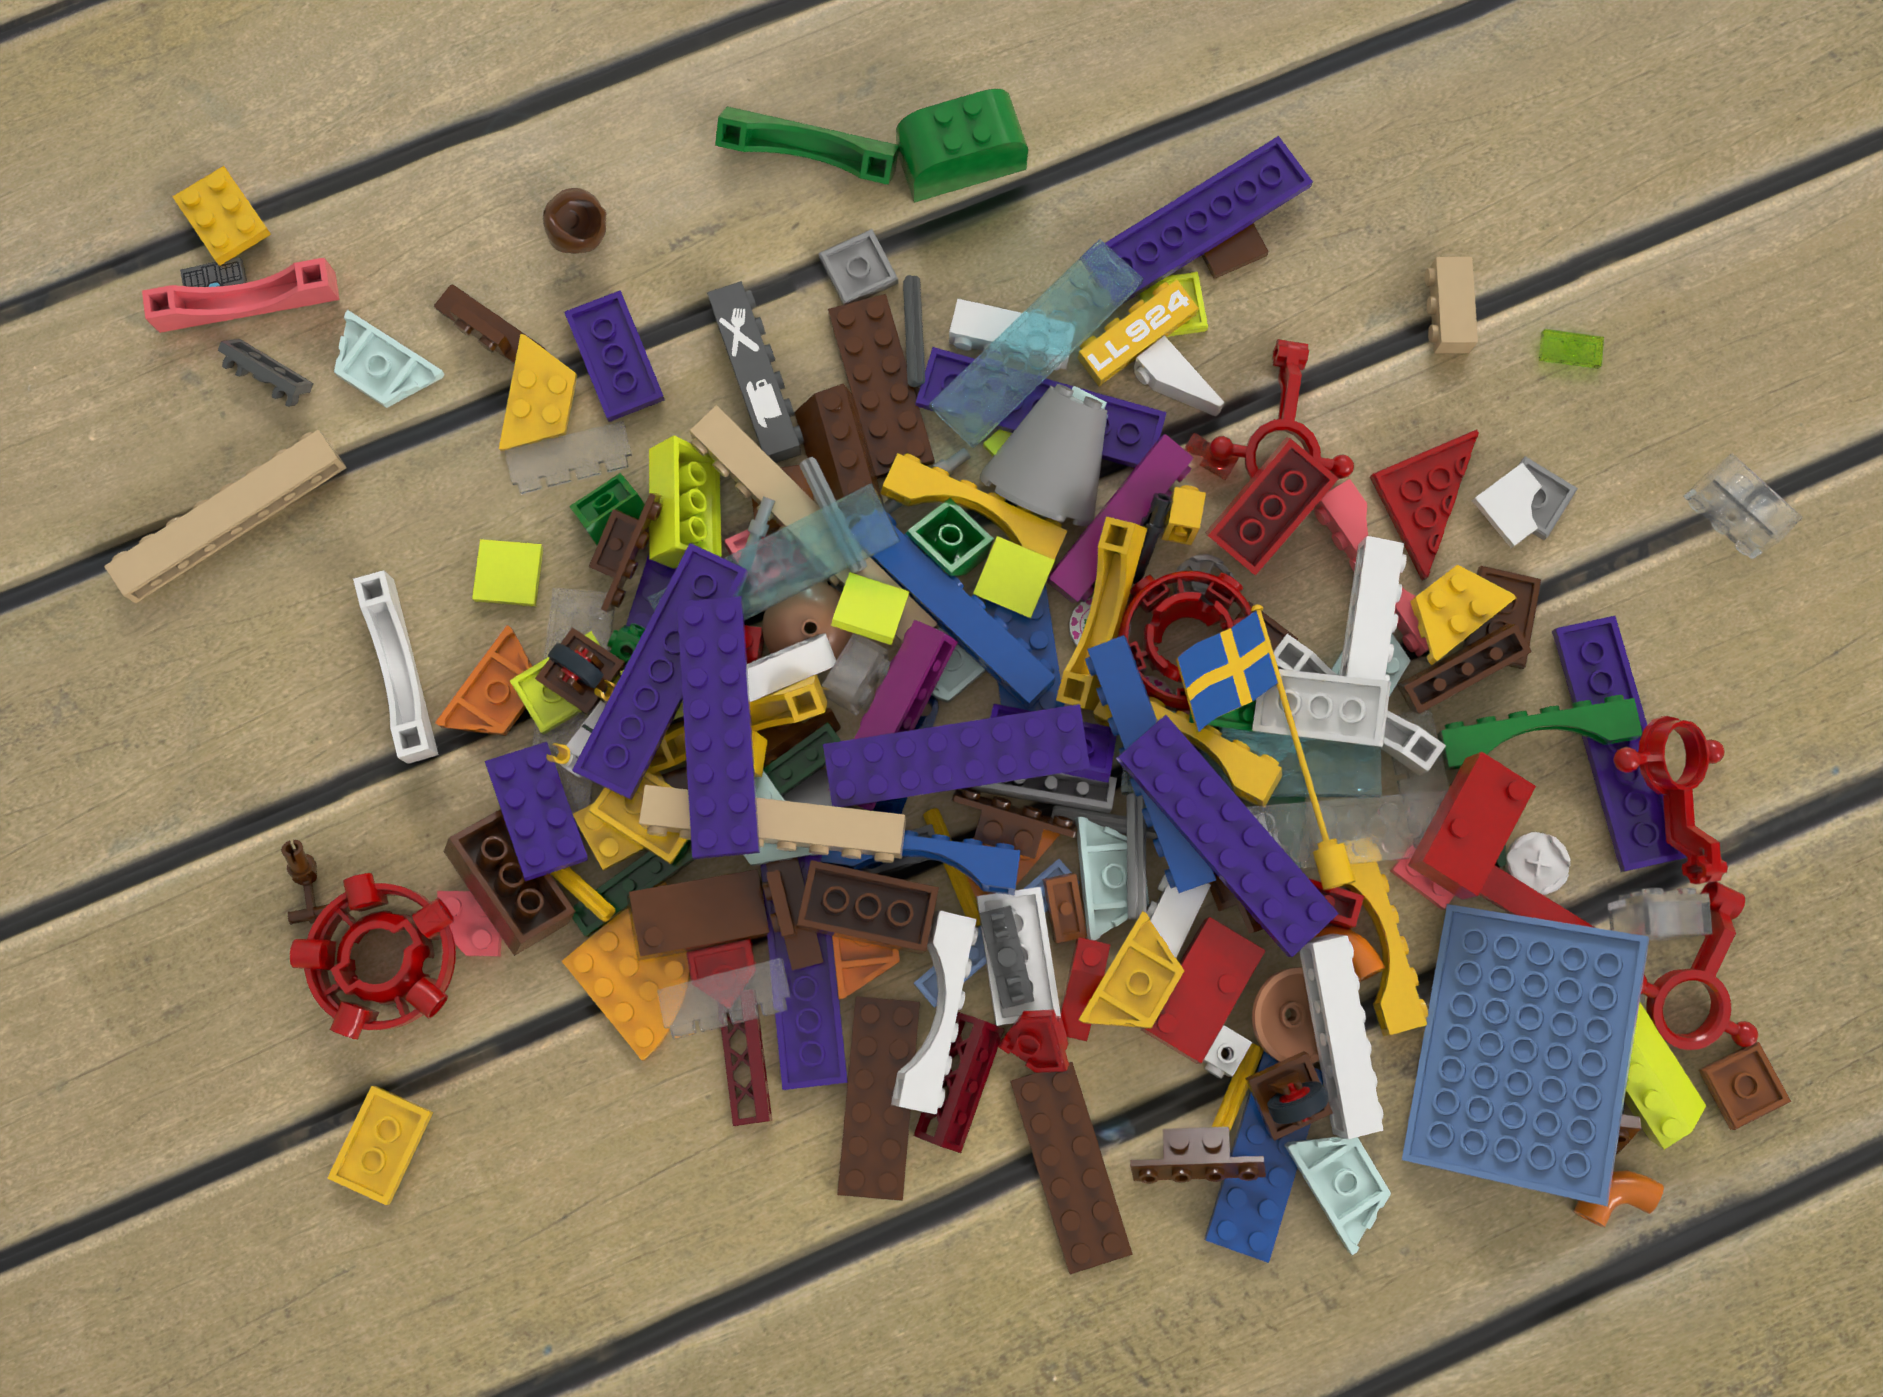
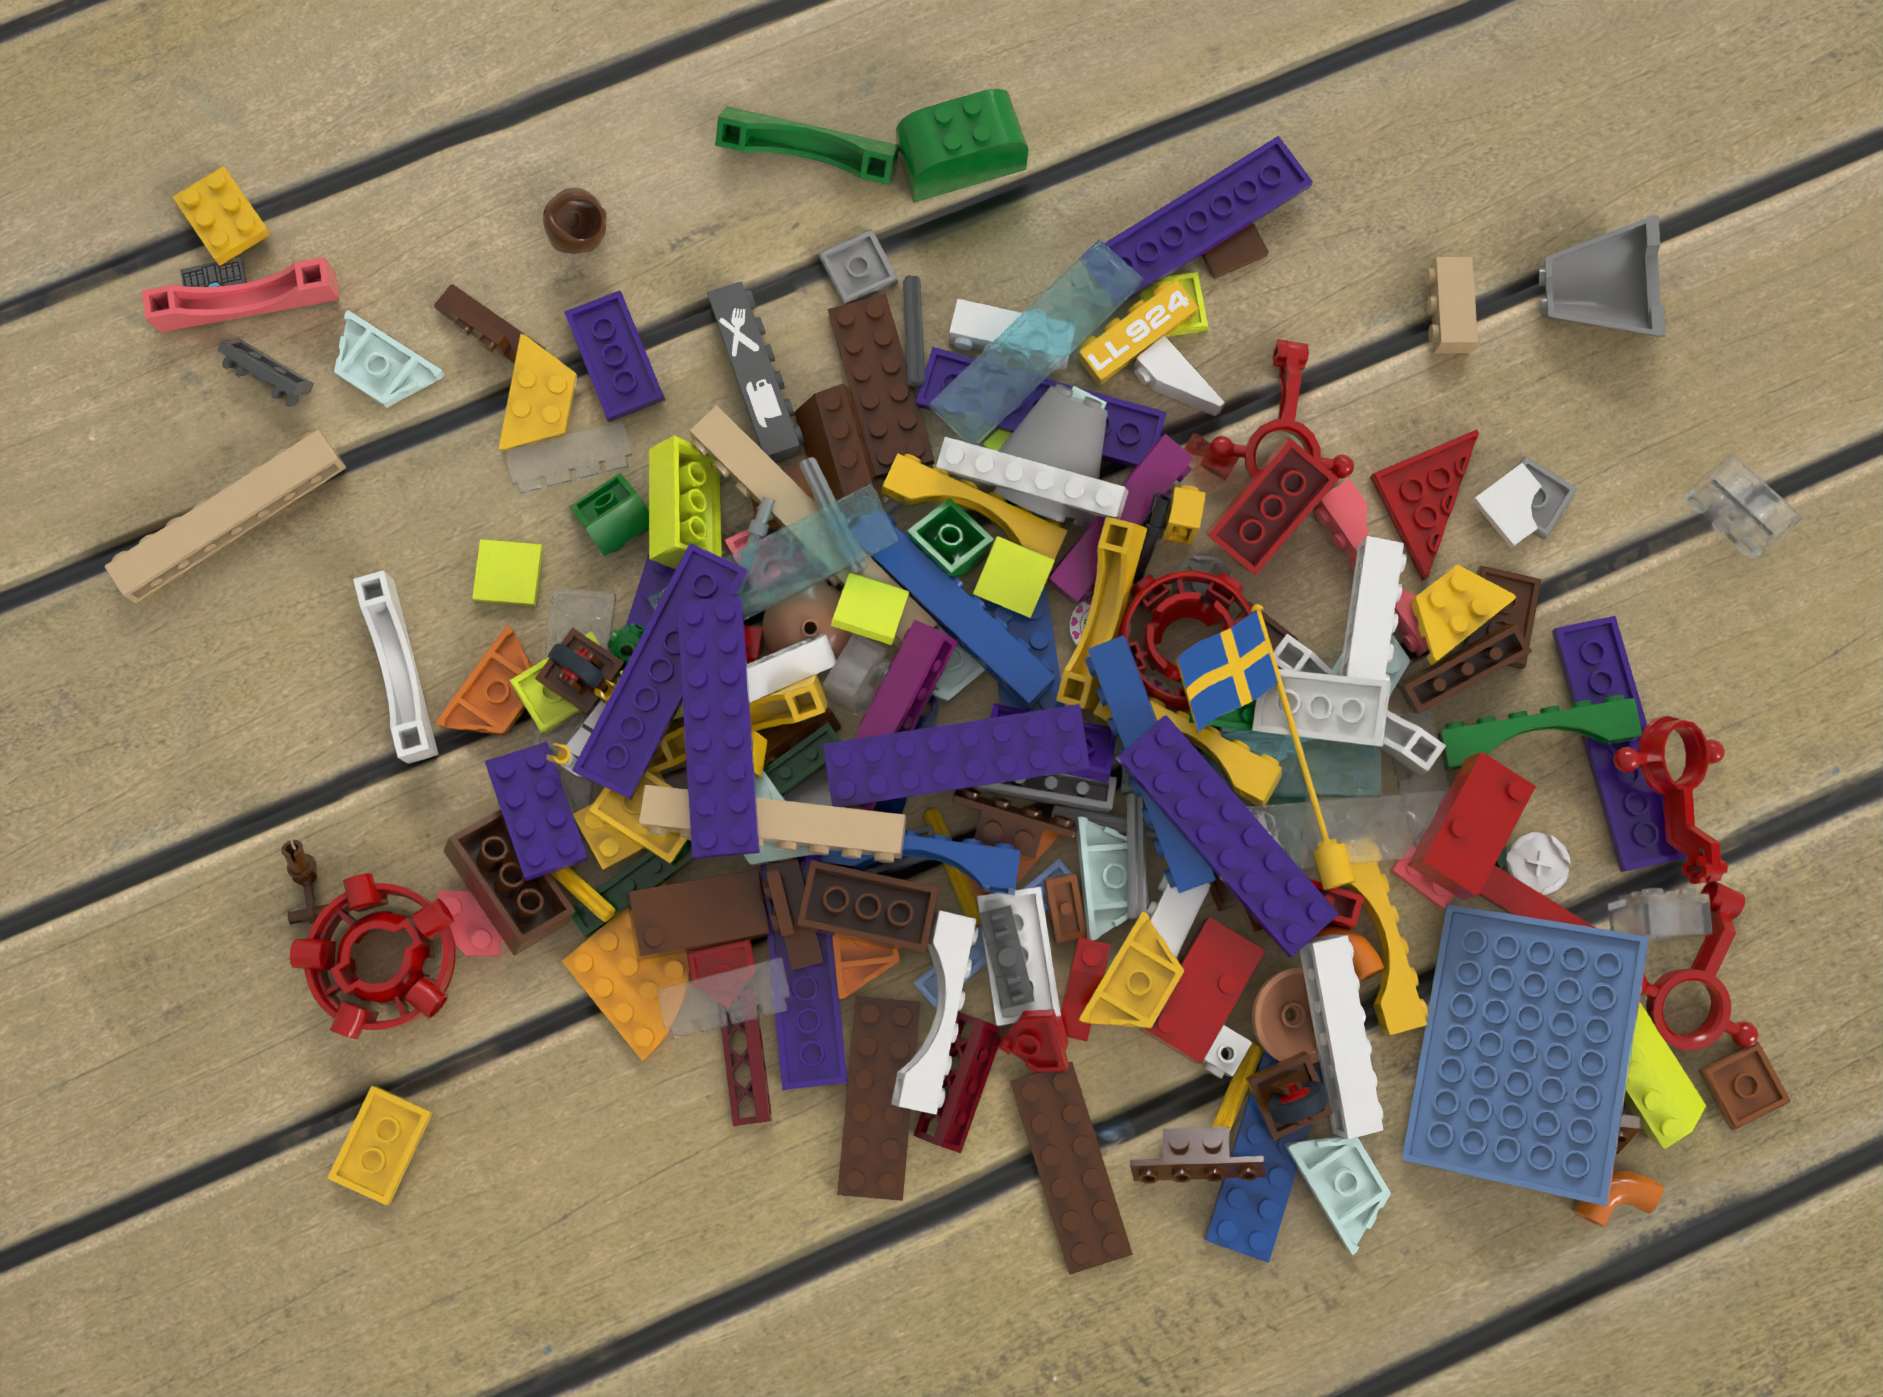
(620, 546): reddish brown bracket -> none
(1032, 478): none -> white arch
(1571, 348): clear neon green plate -> none
(1608, 281): none -> light grey cone

